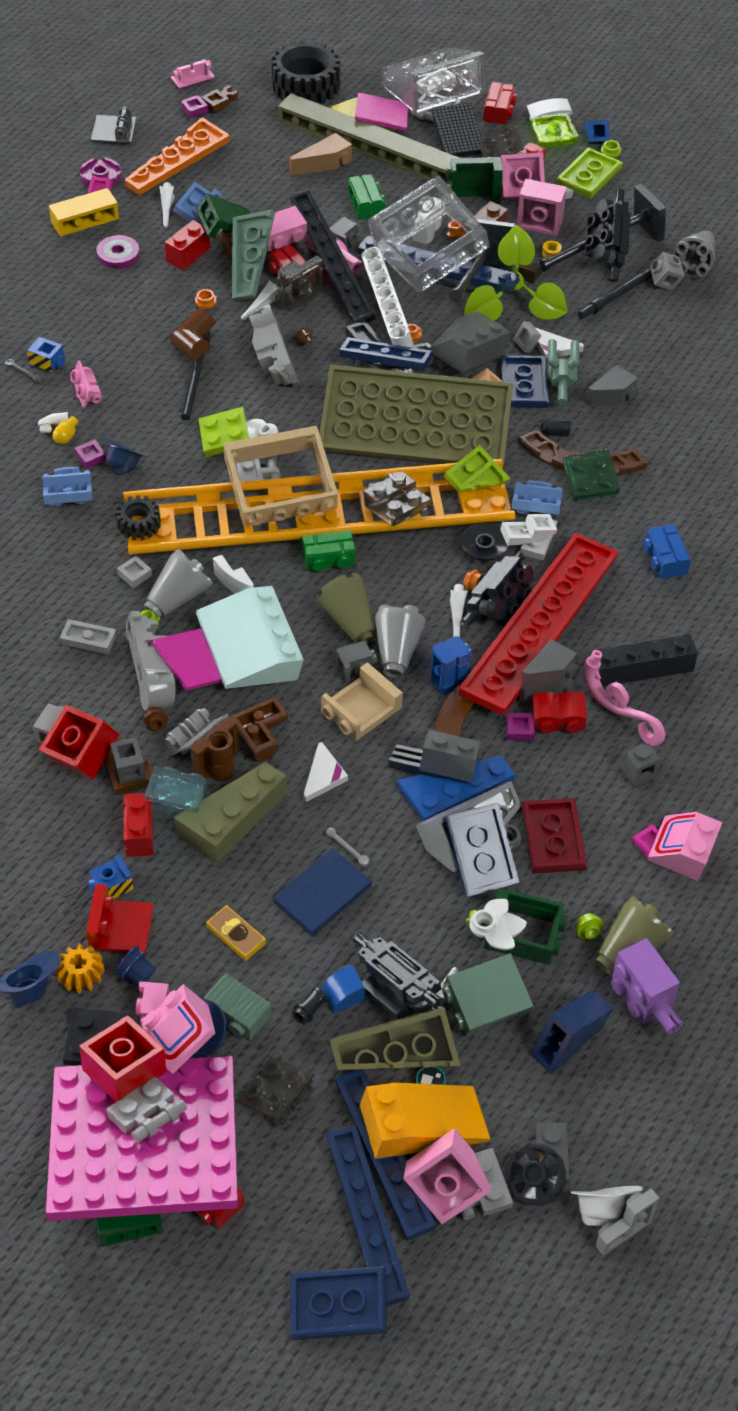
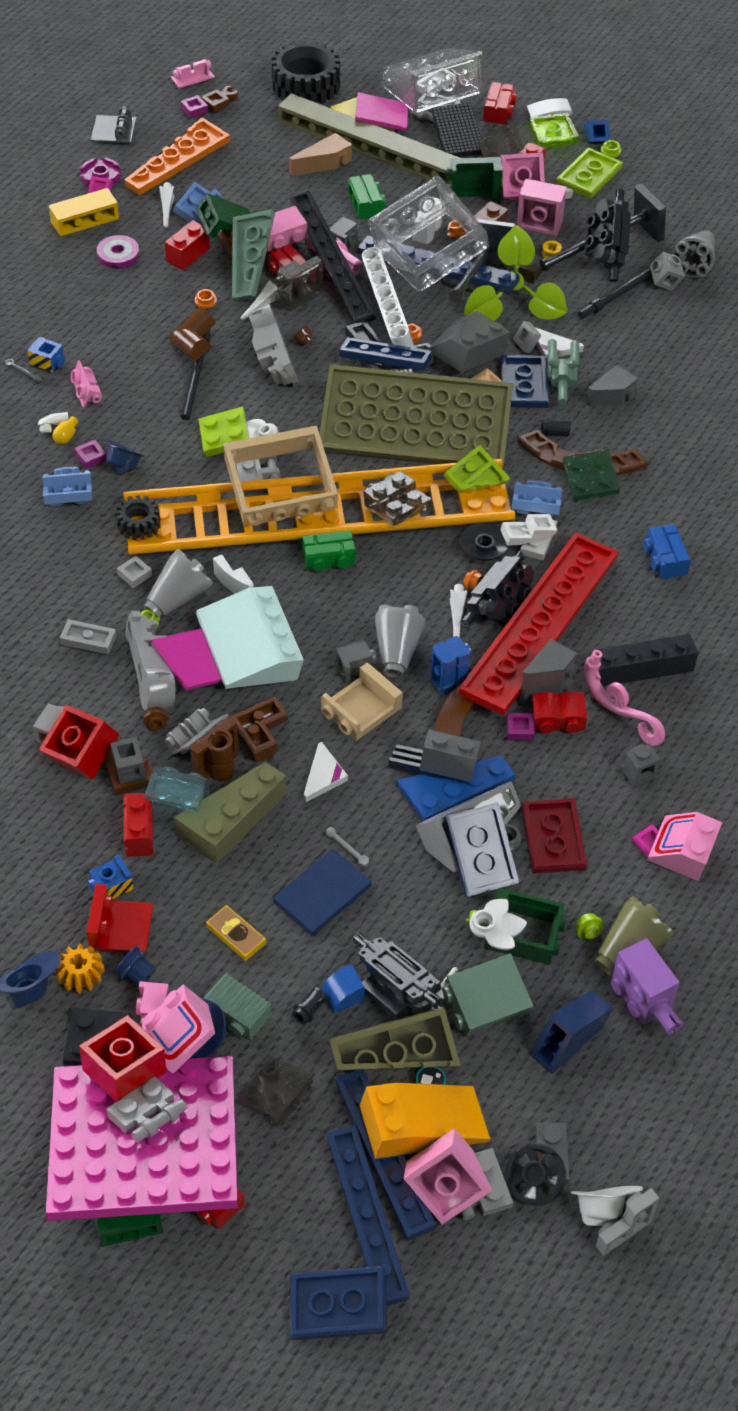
(349, 607): olive cone -> none

